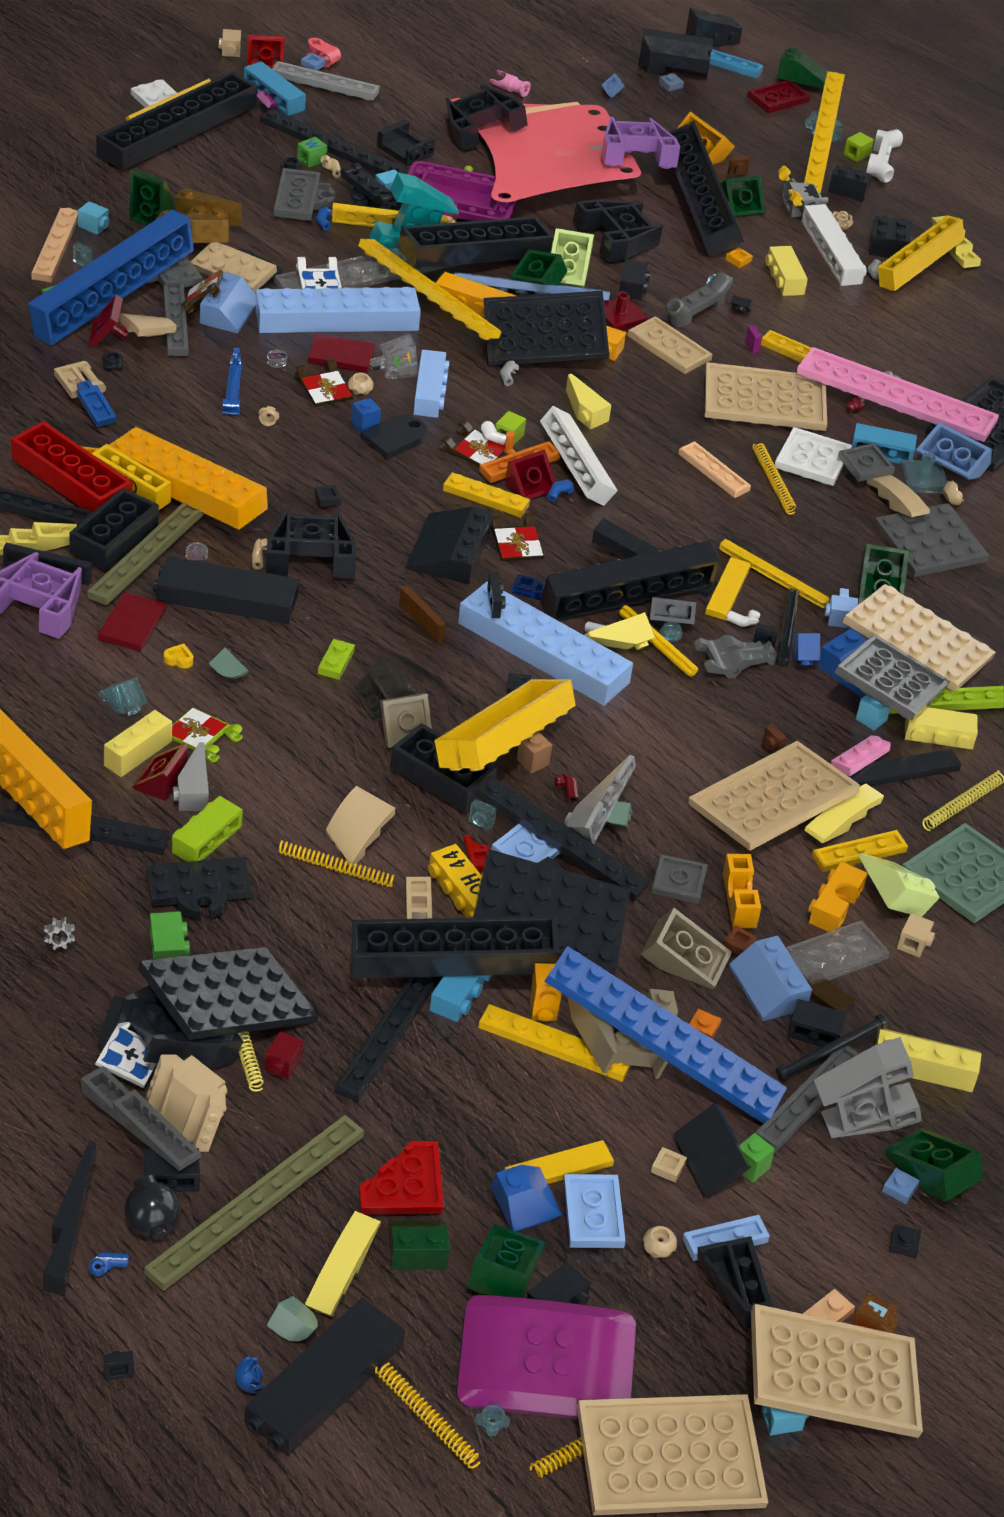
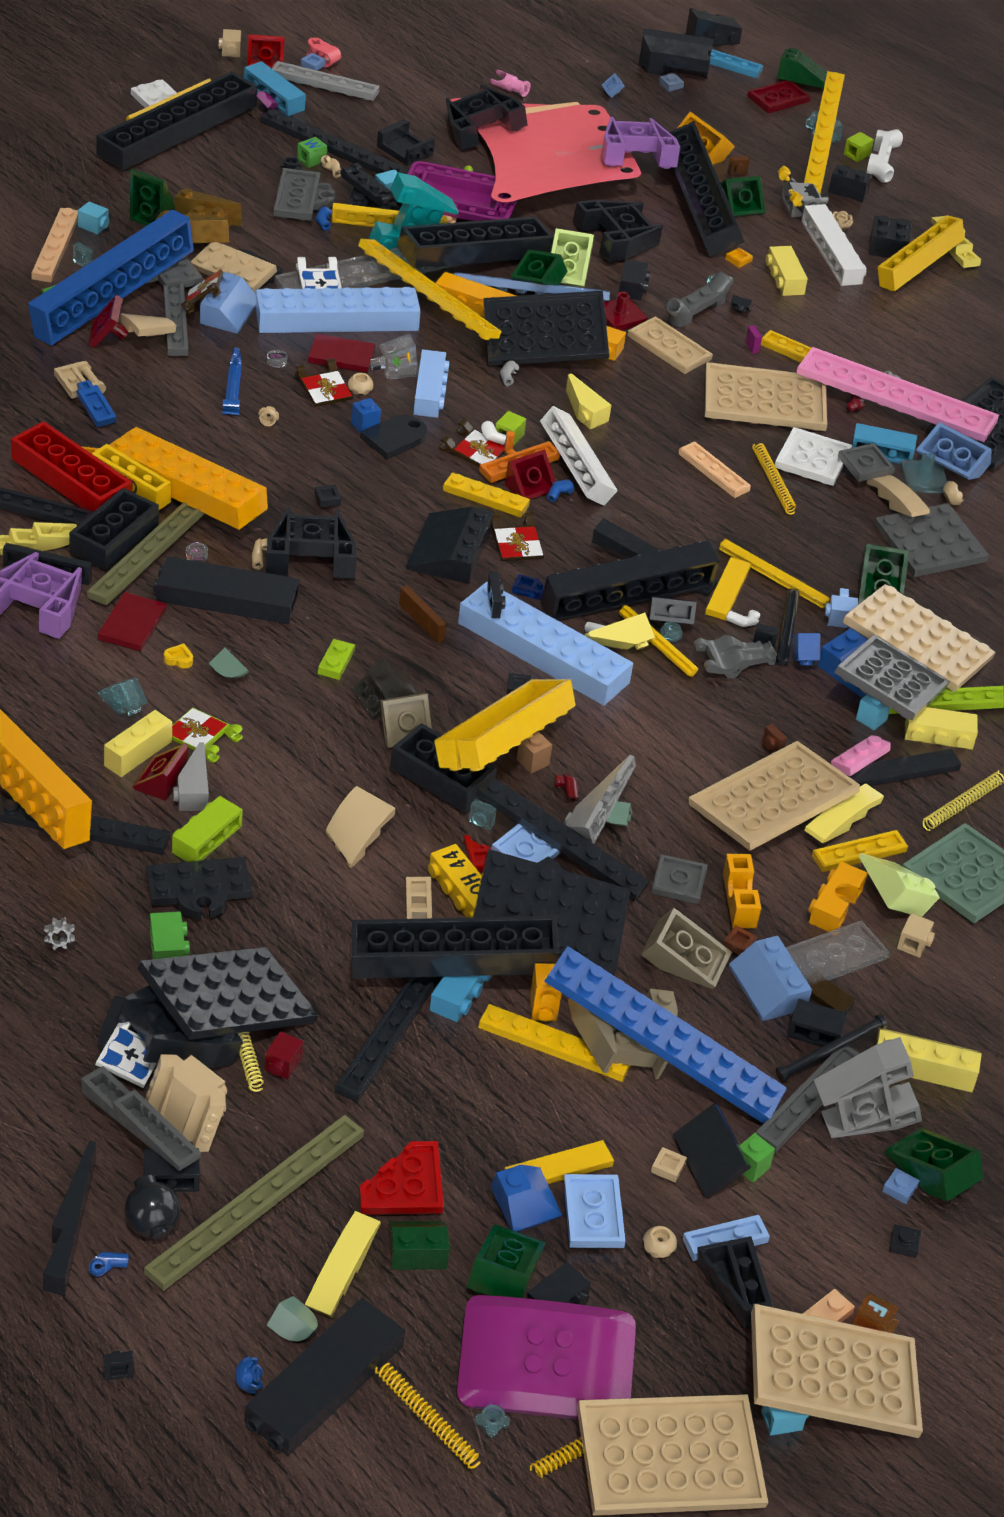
(112, 360): black plate -> none
(335, 865): yellow piece -> none
(706, 1023): orange plate -> none
(873, 269): light grey arm -> none

